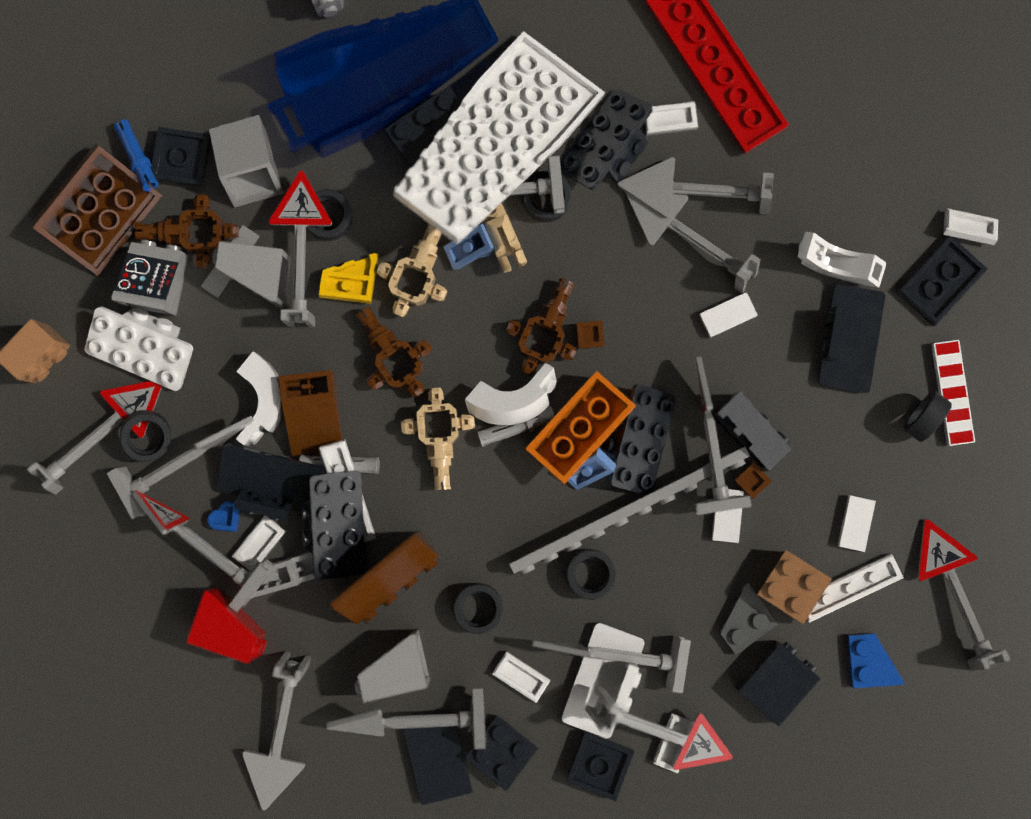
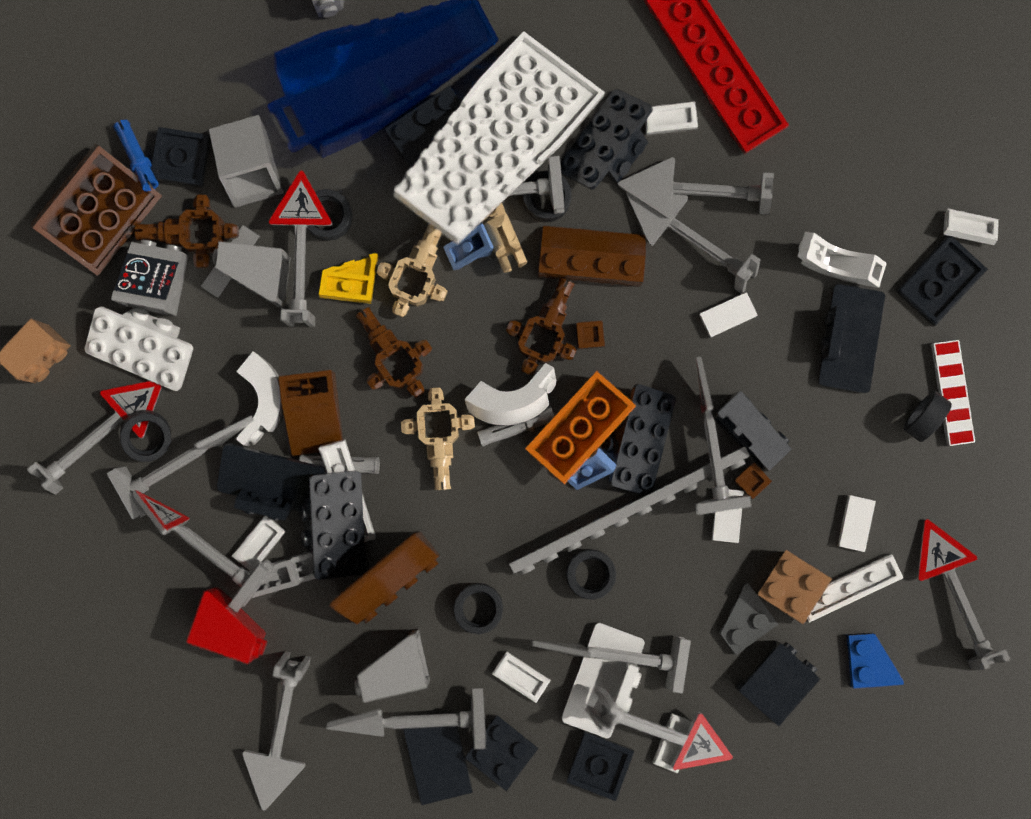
(225, 518): blue tile -> none
(592, 256): none -> reddish brown slope

